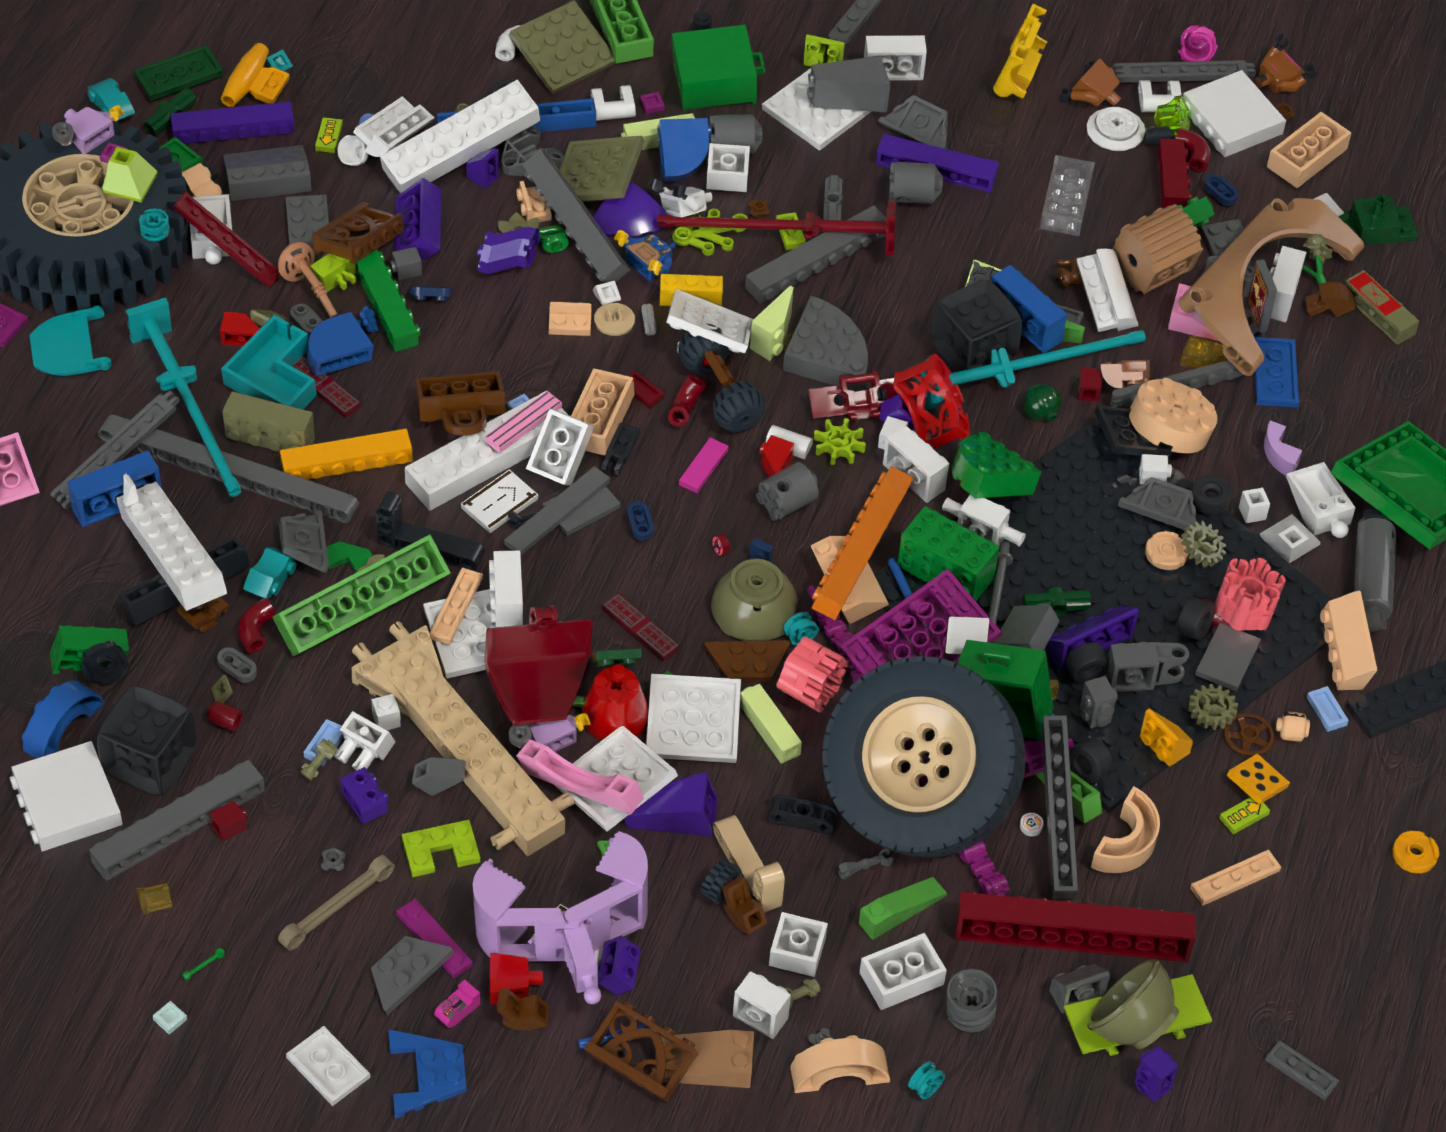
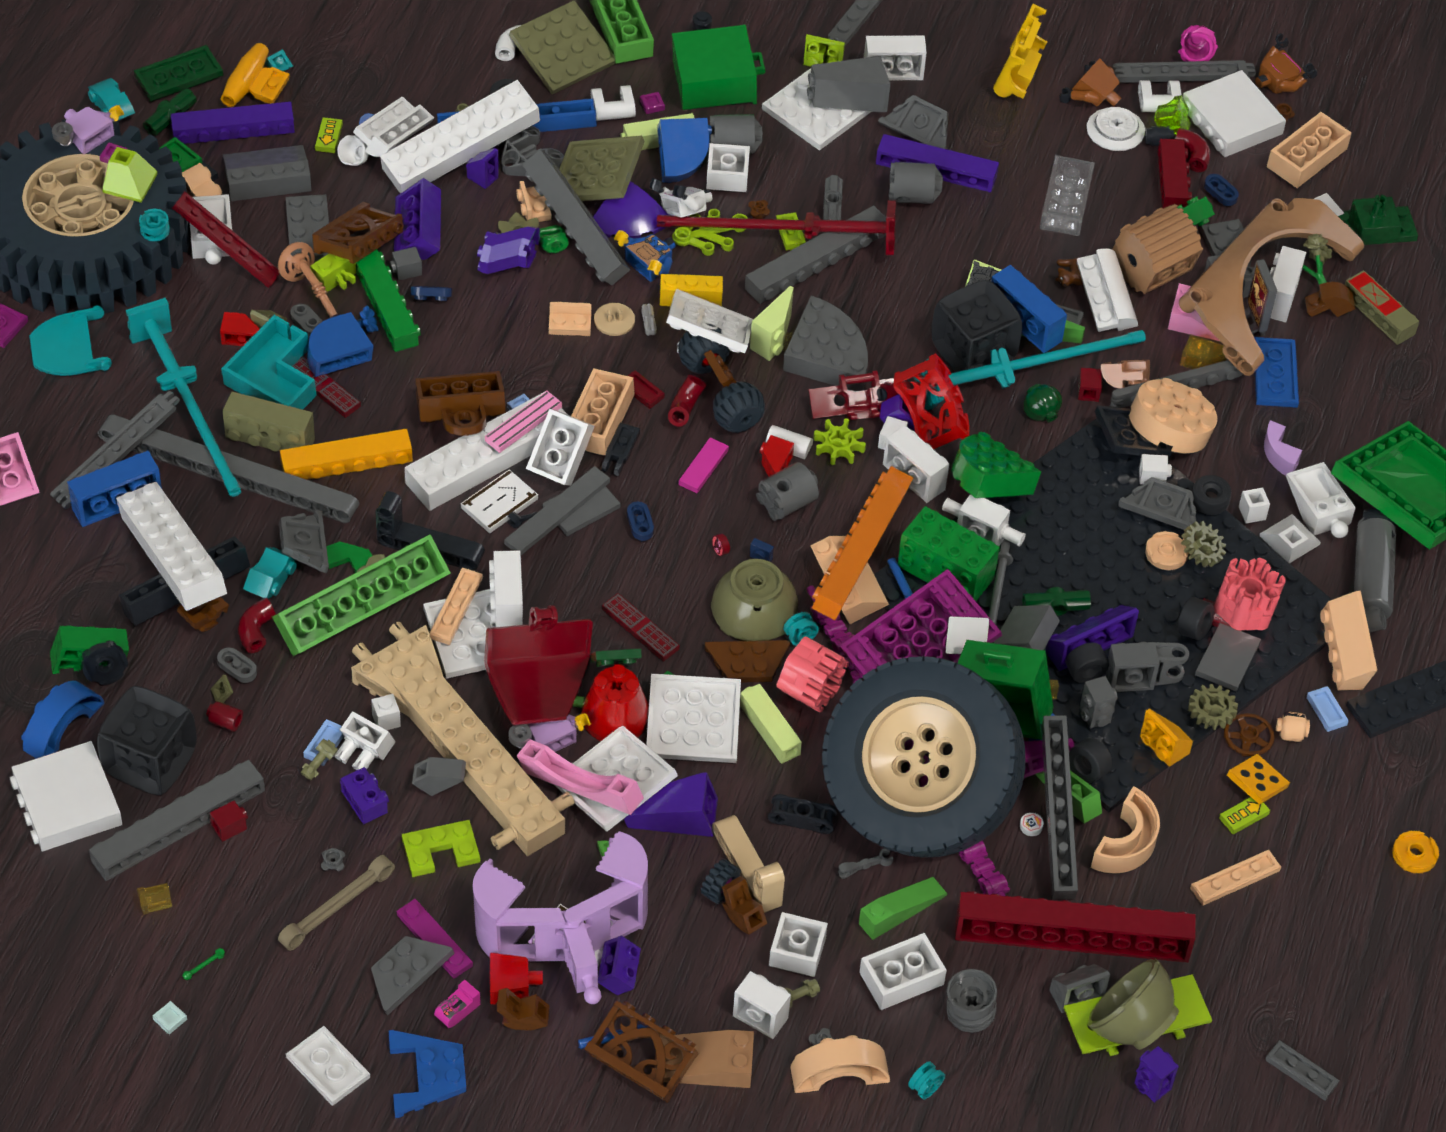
(130, 492): white slope -> none
(607, 293): white slope -> none

